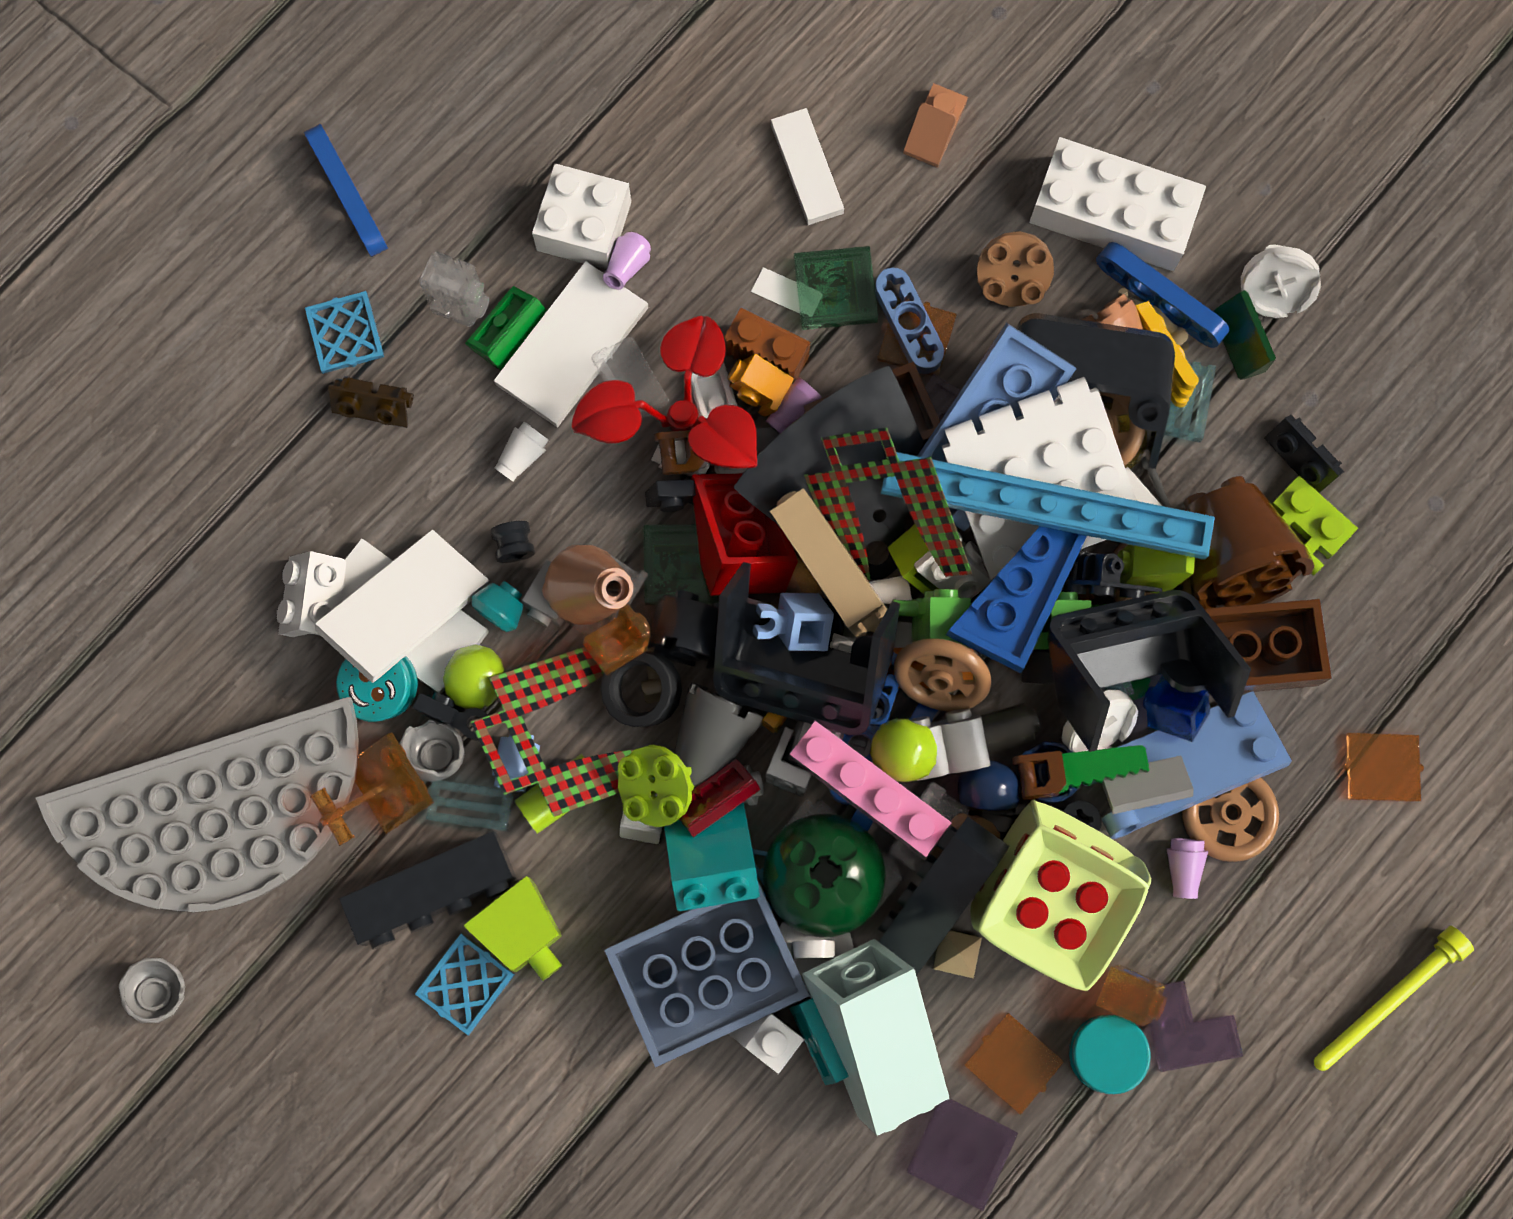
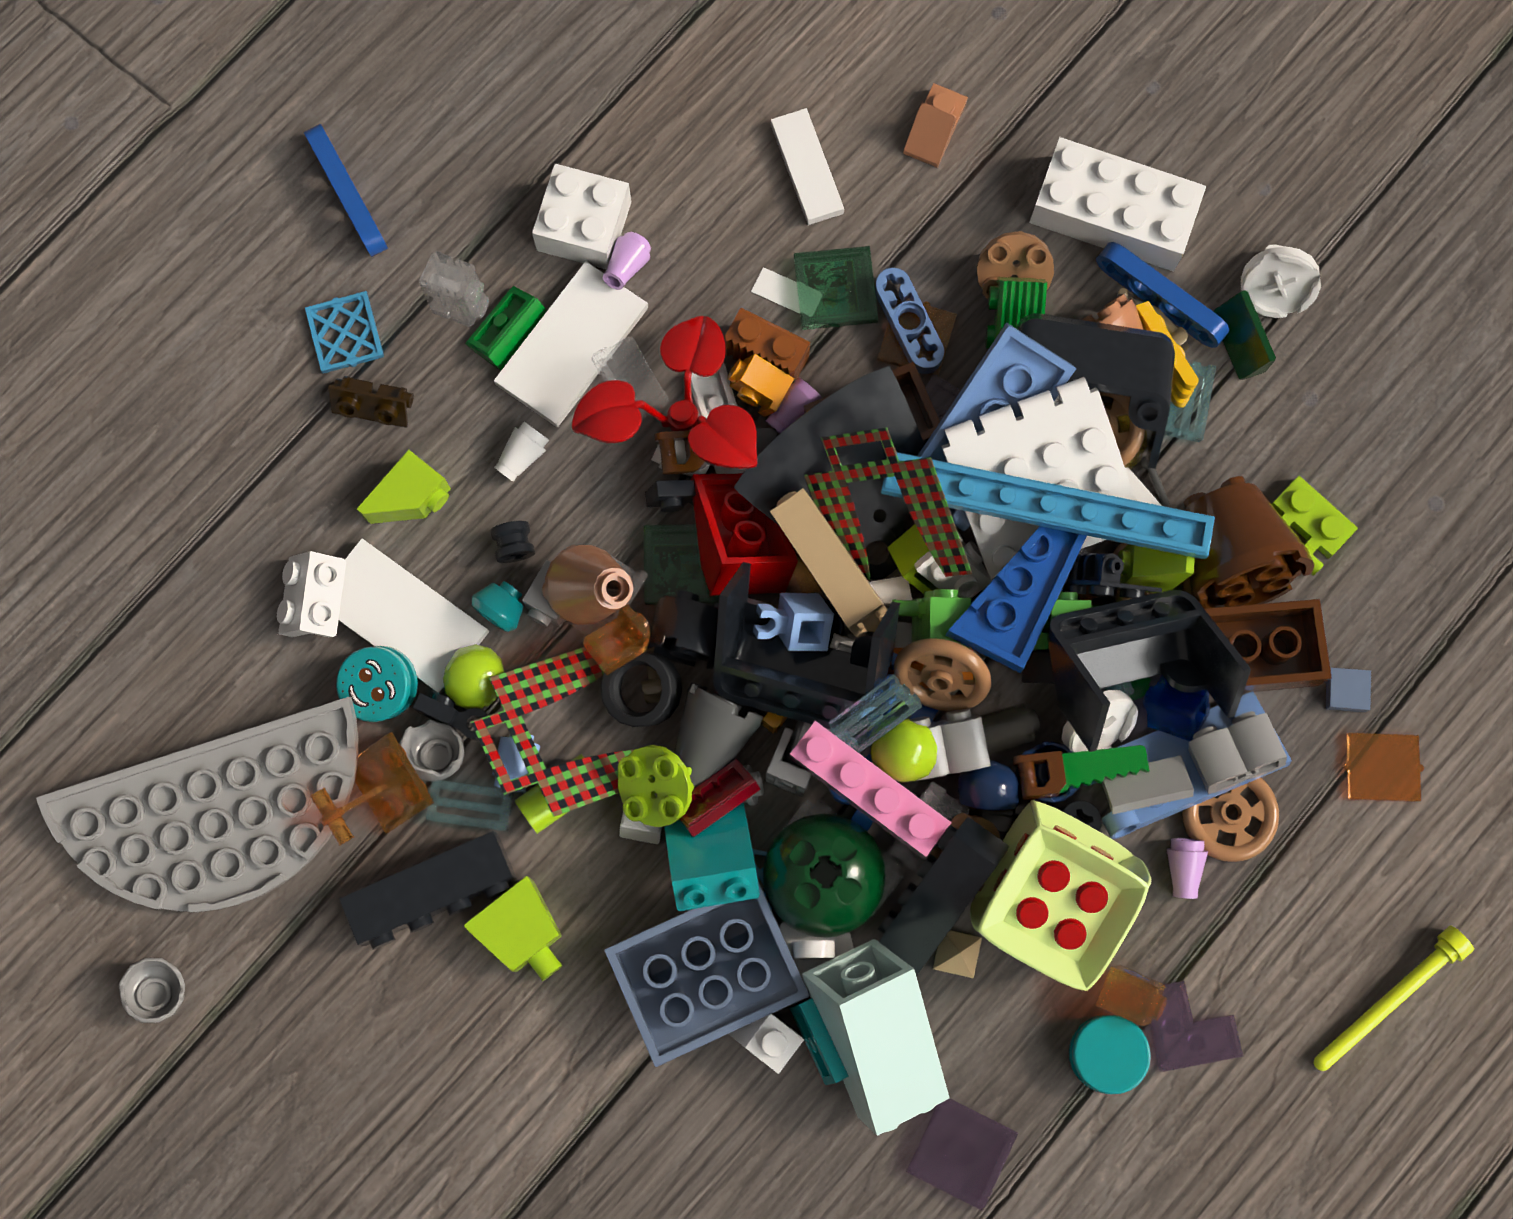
(401, 606): white tile -> none
(406, 492): none -> lime slope
(444, 1011): dark azure window -> none
(871, 710): none -> clear light blue tile
(1012, 301): none -> green brick
(1014, 1063): clear orange piece -> none
(1236, 752): none -> light grey brick
(1294, 444): black hinge -> none
(1349, 690): none -> sand blue tile

